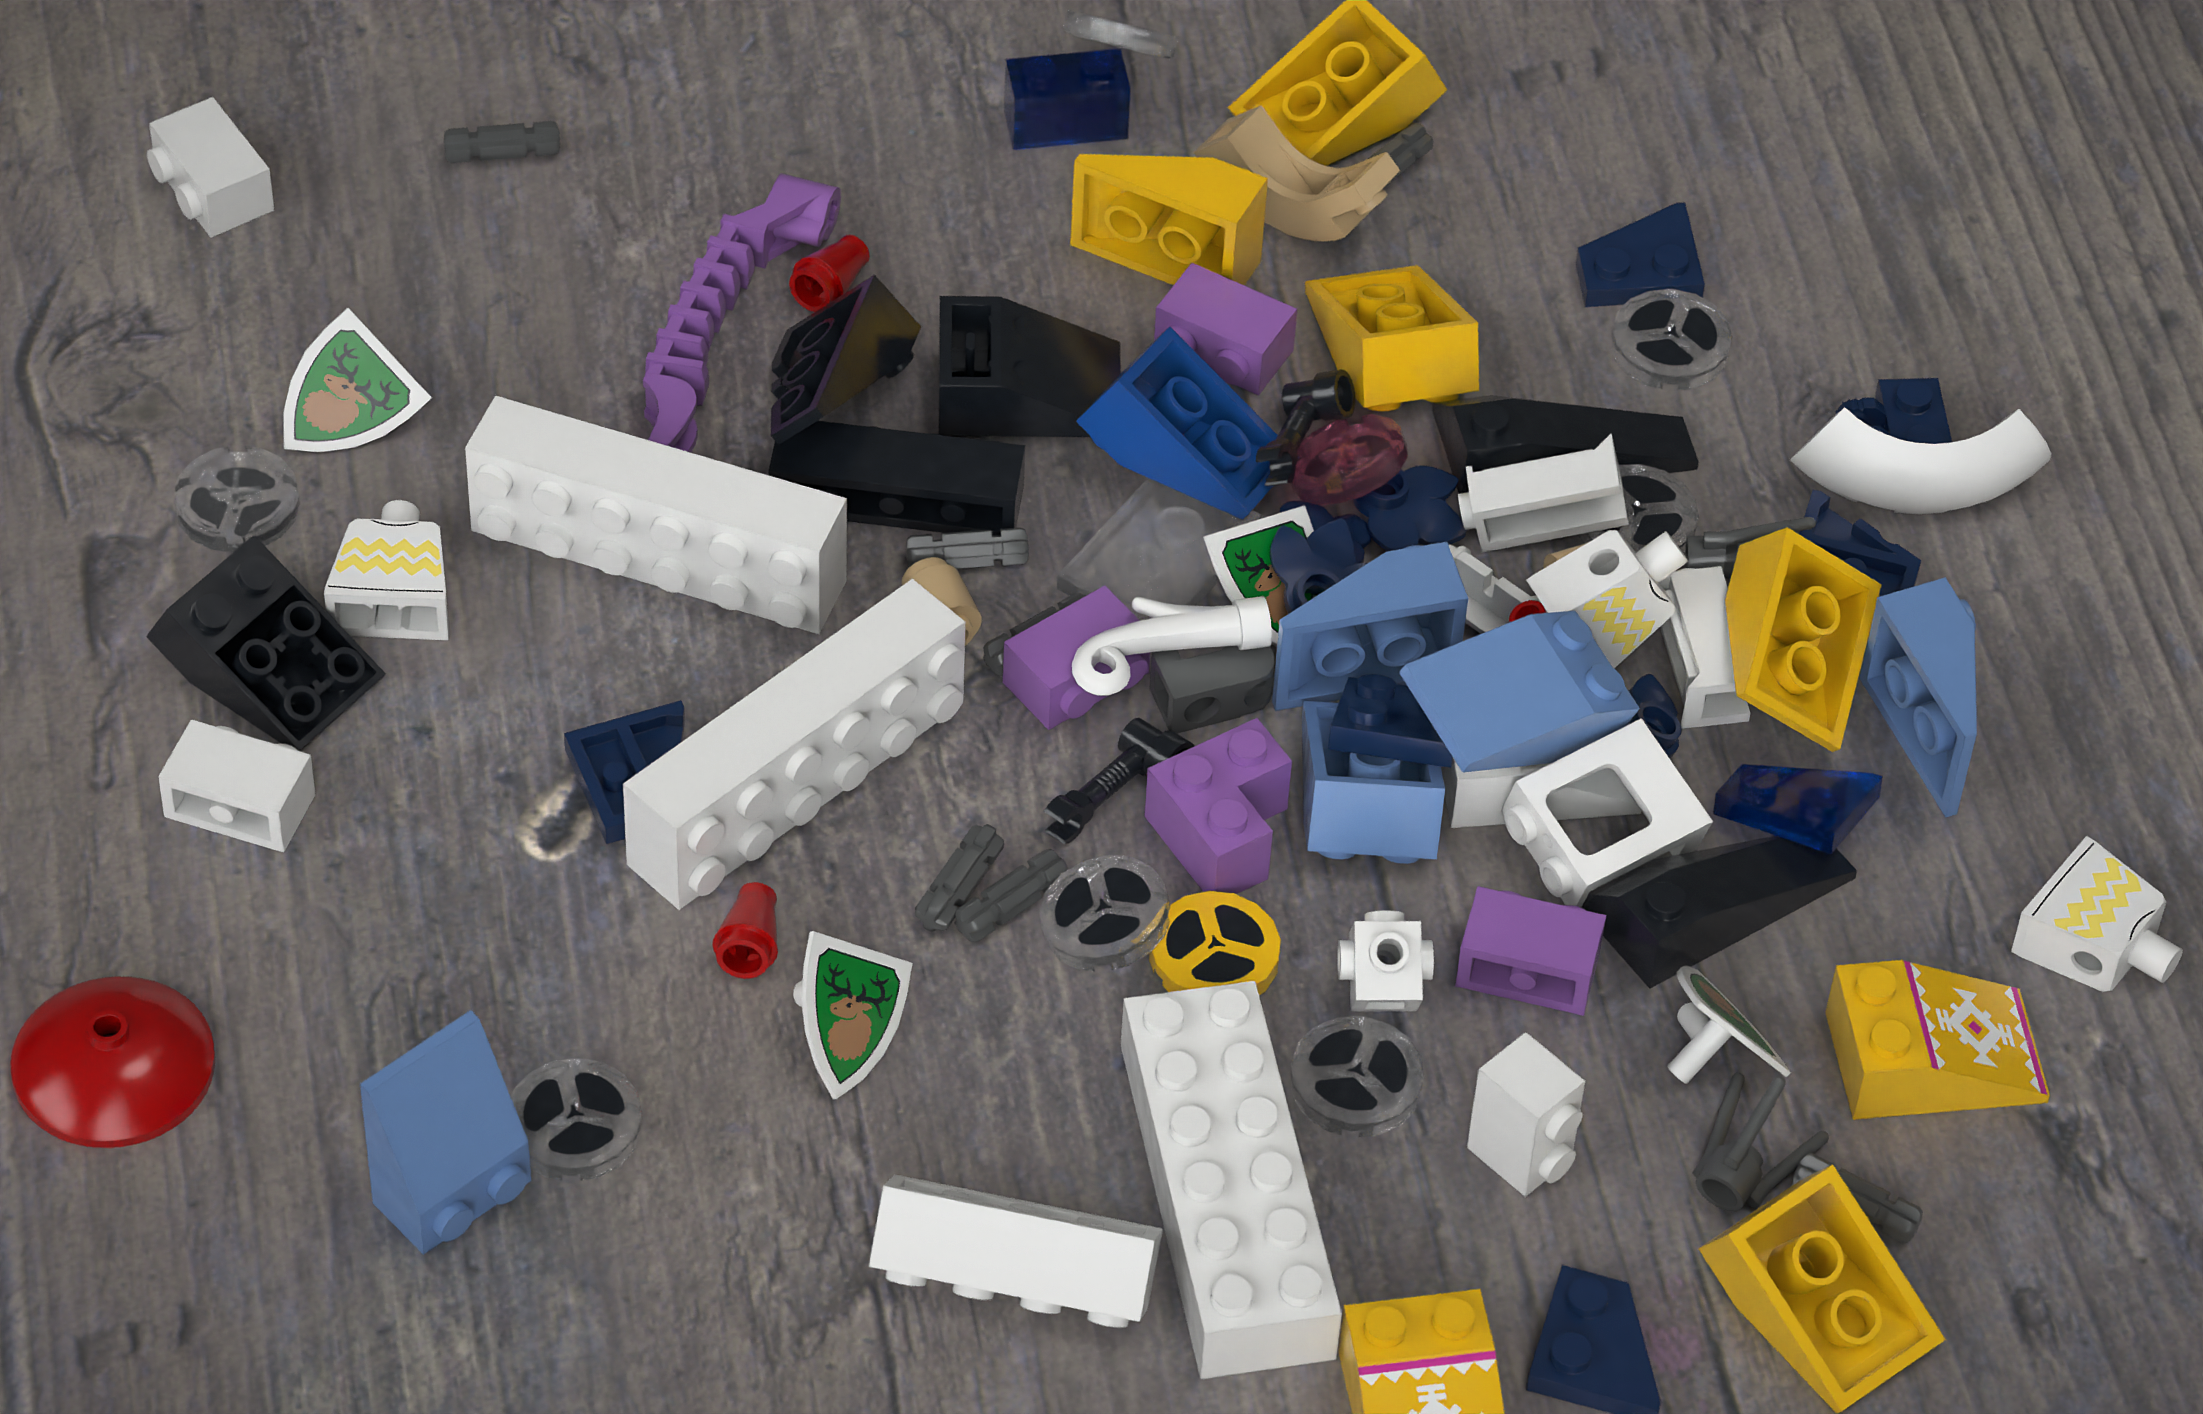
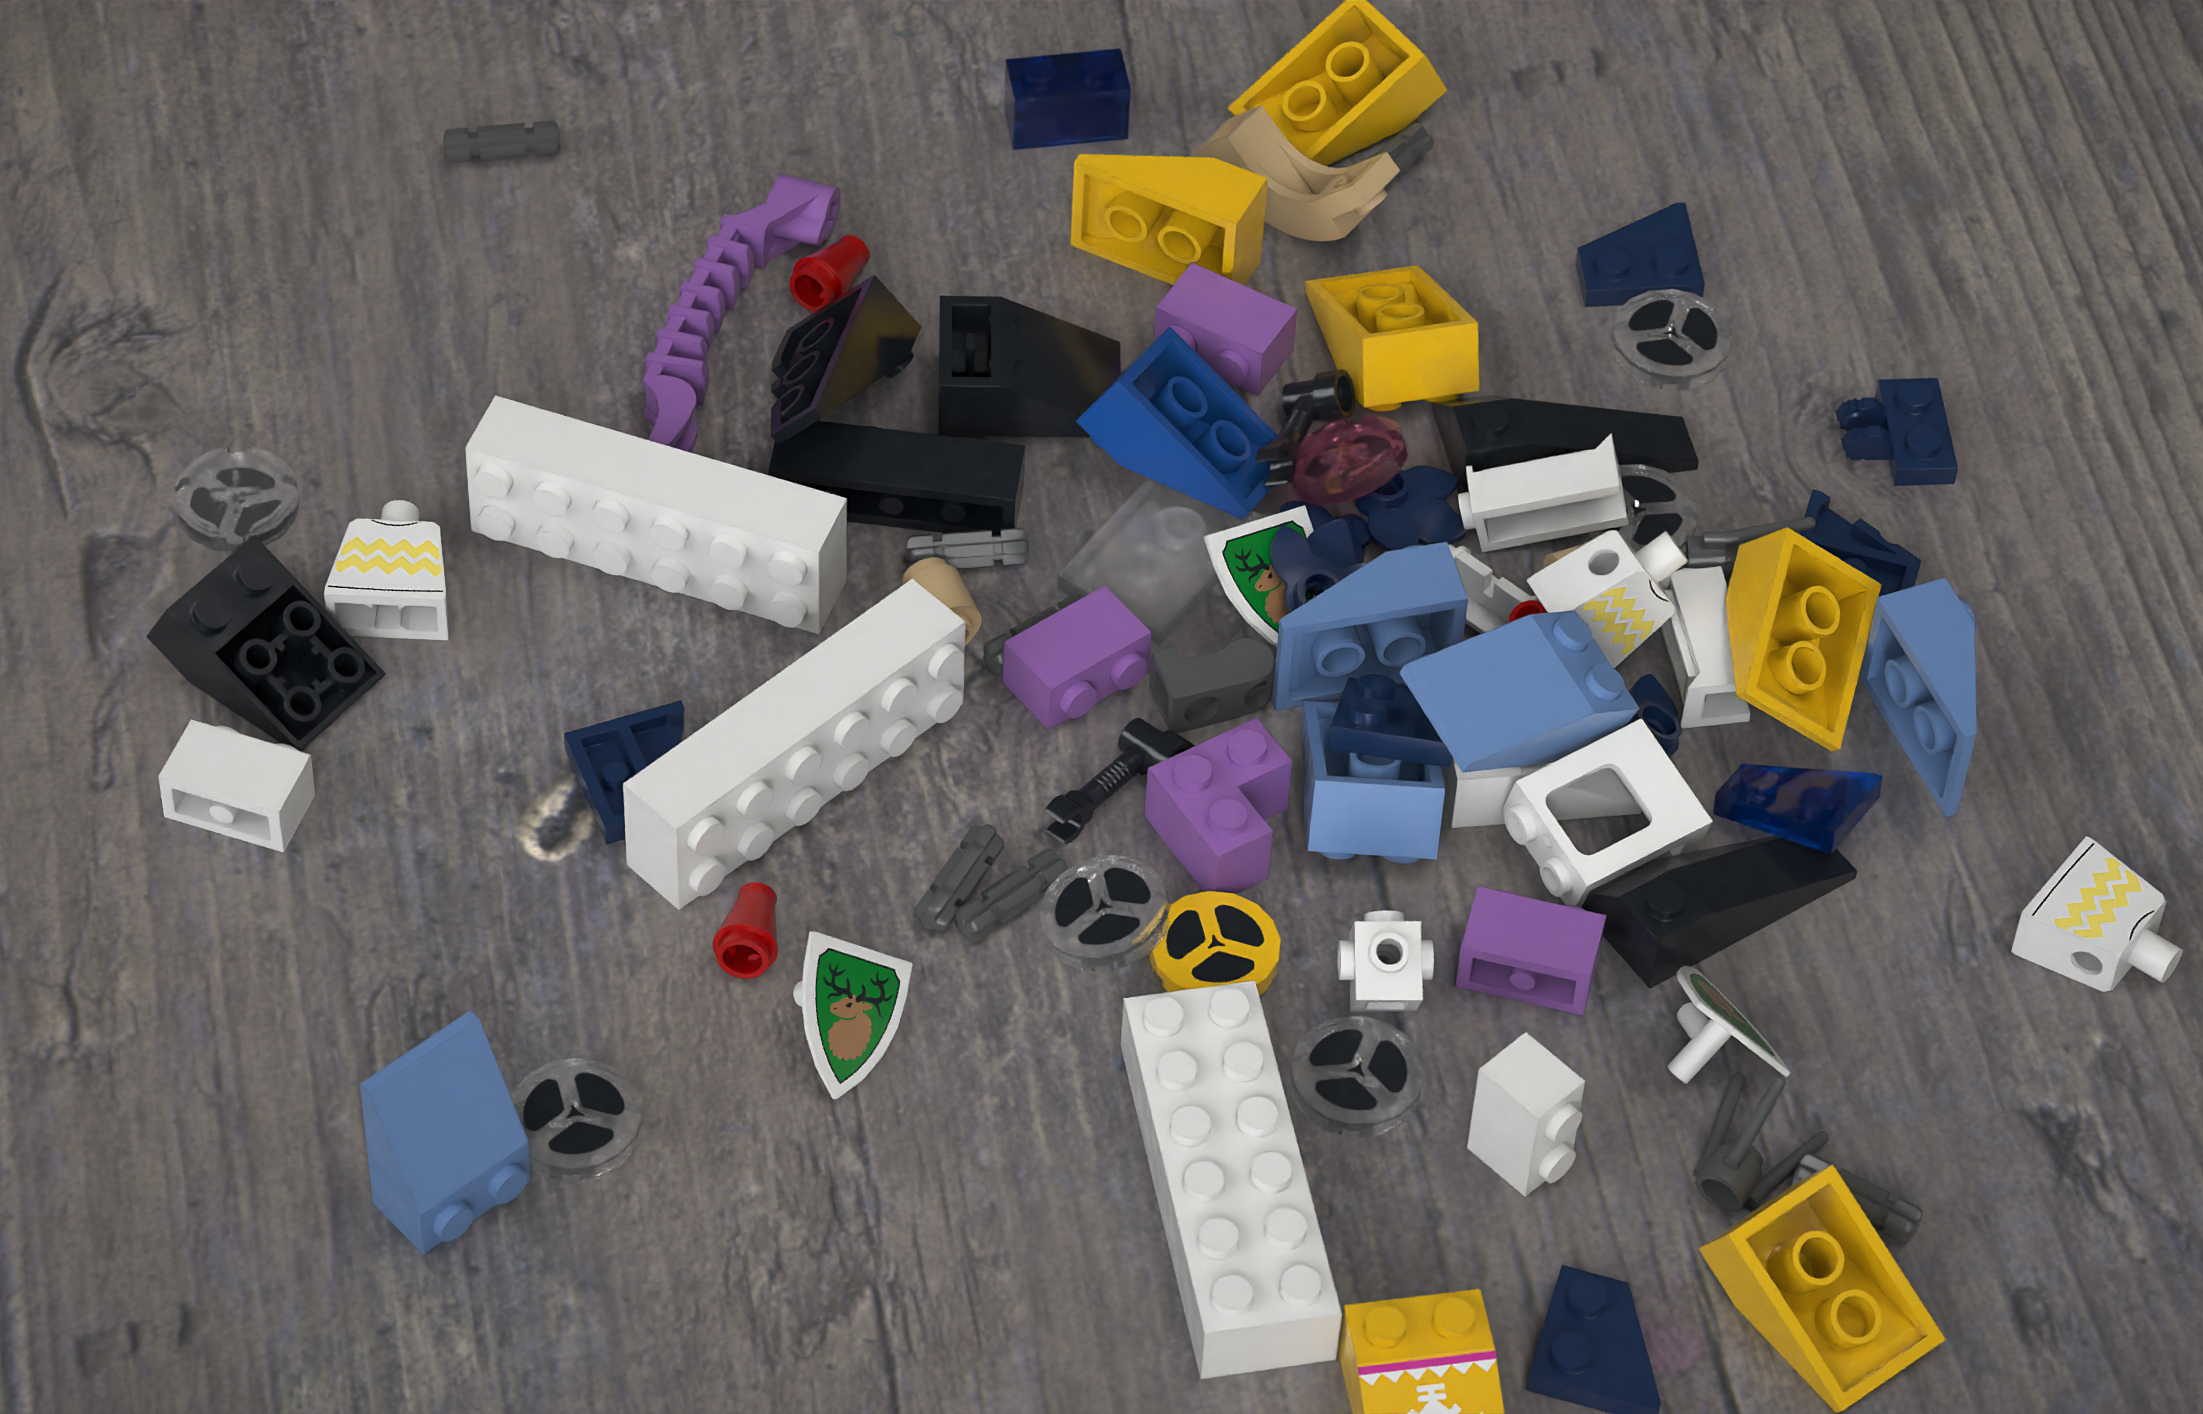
(118, 1085): red dish -> none
(210, 167): white brick -> none
(347, 390): shield -> none
(1015, 1250): white brick -> none
(1120, 34): clear tile -> none
(1170, 628): white plant -> none
(1921, 476): white brick -> none
(1930, 1041): yellow slope -> none

